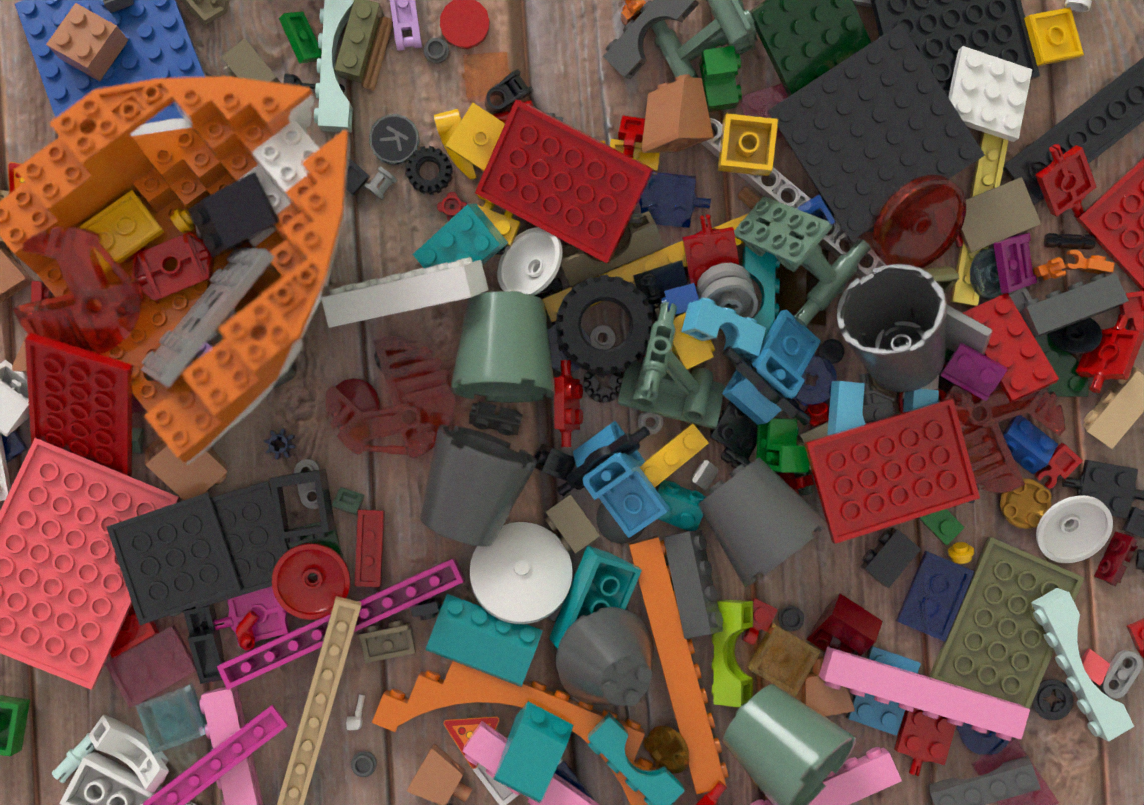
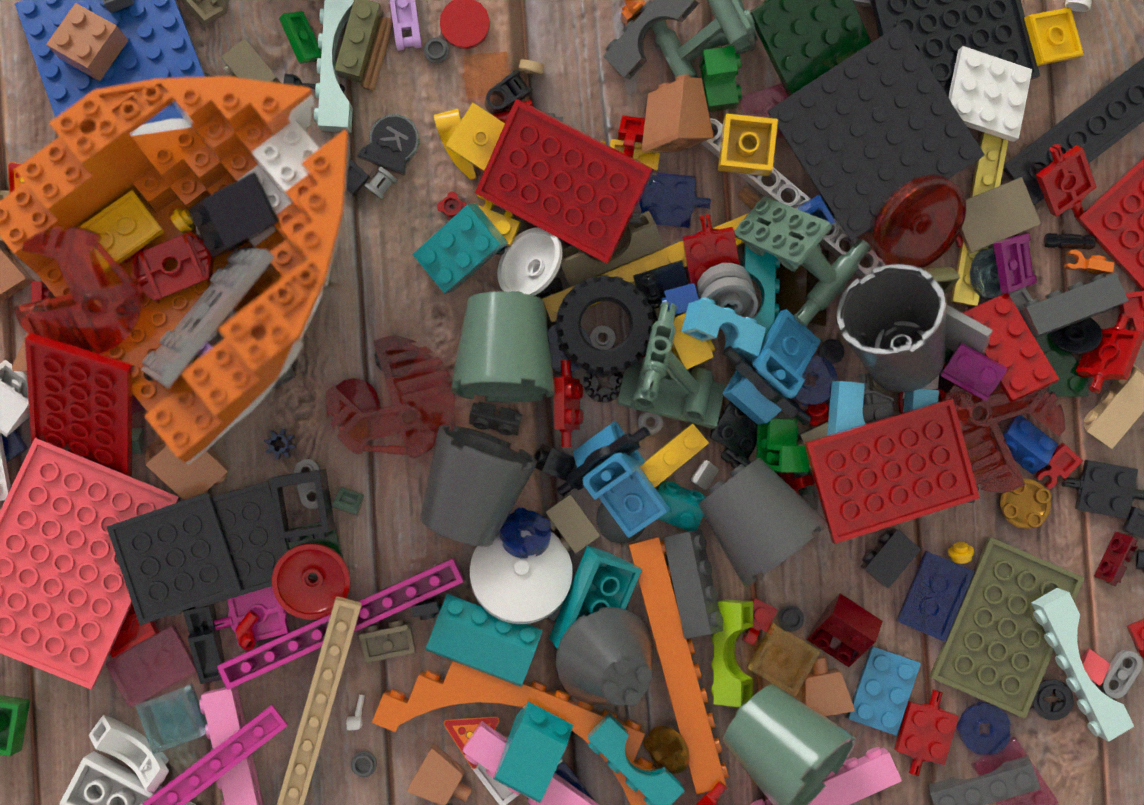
(73, 759): light aqua pin -> none
(369, 548): red plate -> none
(384, 155): none -> black tile
(404, 292): white brick -> none
(425, 155): black tyre -> none
(530, 545): none -> clear blue plate
(531, 67): none -> tan tile
(924, 693): bright pink brick -> none
(942, 525): green plate -> none
(1051, 269): orange plate -> none
(1074, 529): white dish -> none

